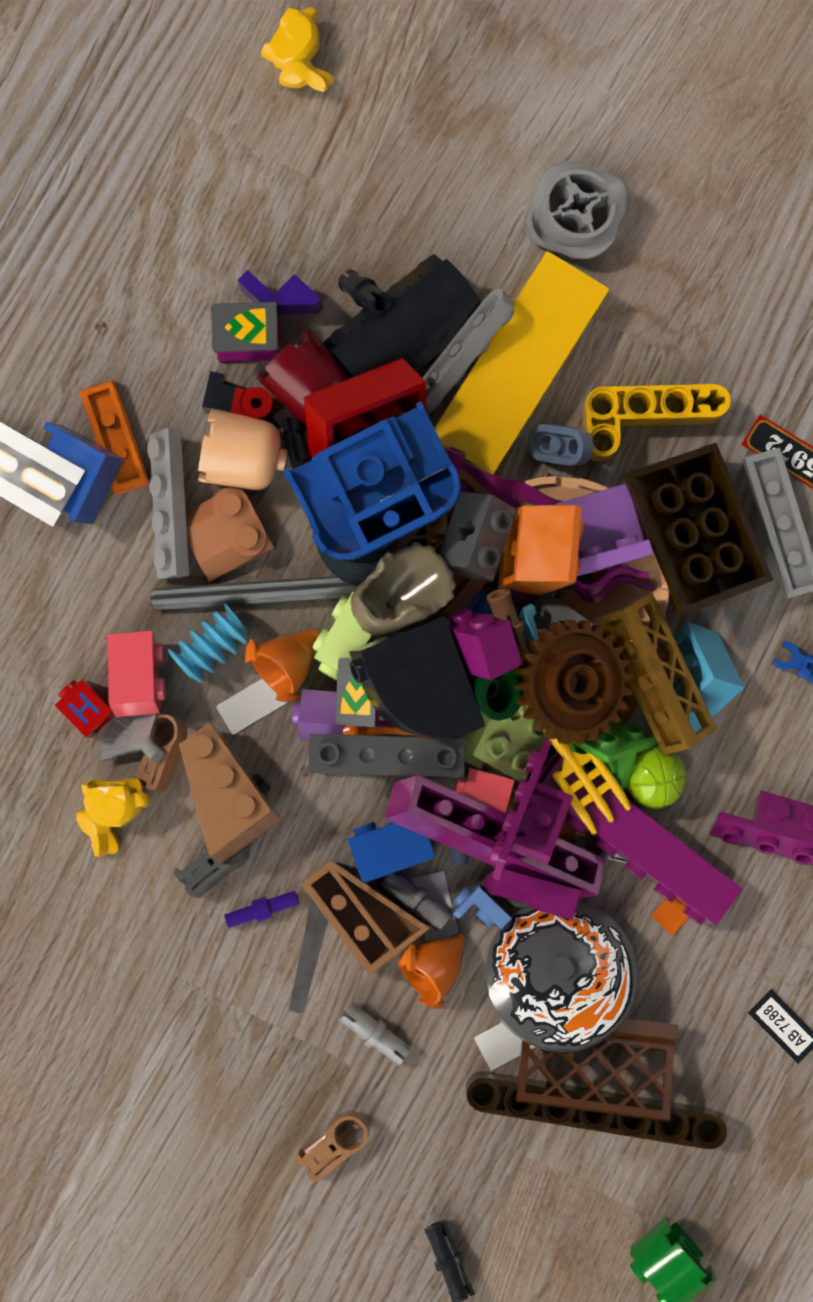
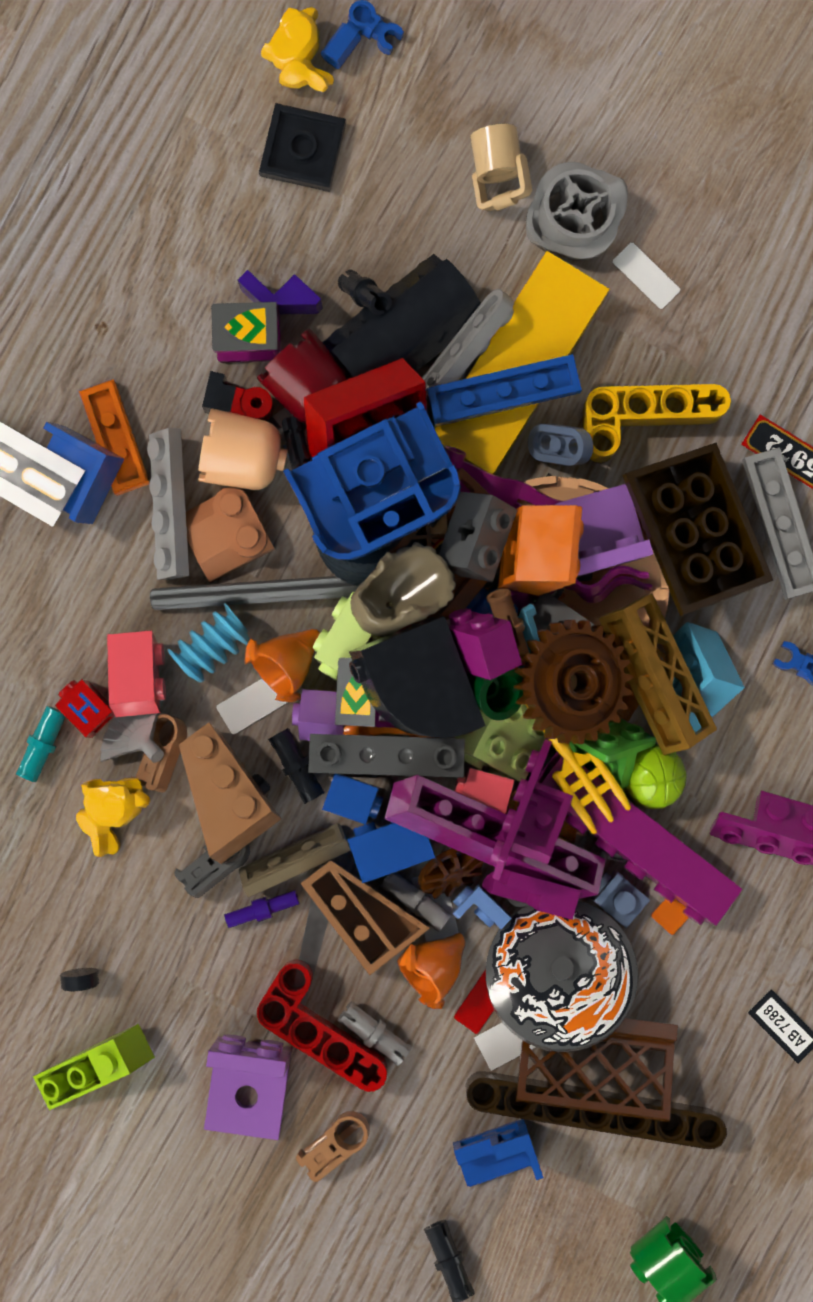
(41, 744): none -> teal pin
(79, 979): none -> black tile
(94, 1067): none -> lime slope
(247, 1064): none -> medium lavender bracket
(293, 859): none -> dark tan tile
(296, 766): none -> black pin
(302, 147): none -> black tile
(326, 1031): none -> red beam
(353, 799): none -> blue piece
(361, 21): none -> blue bar
(449, 873): none -> reddish brown wheel
(476, 1007): none -> red sticker
(496, 1153): none -> blue panel
(497, 161): none -> tan piece
(504, 390): none -> blue plate
(620, 898): none -> sand blue bracket
(646, 275): none -> white sticker

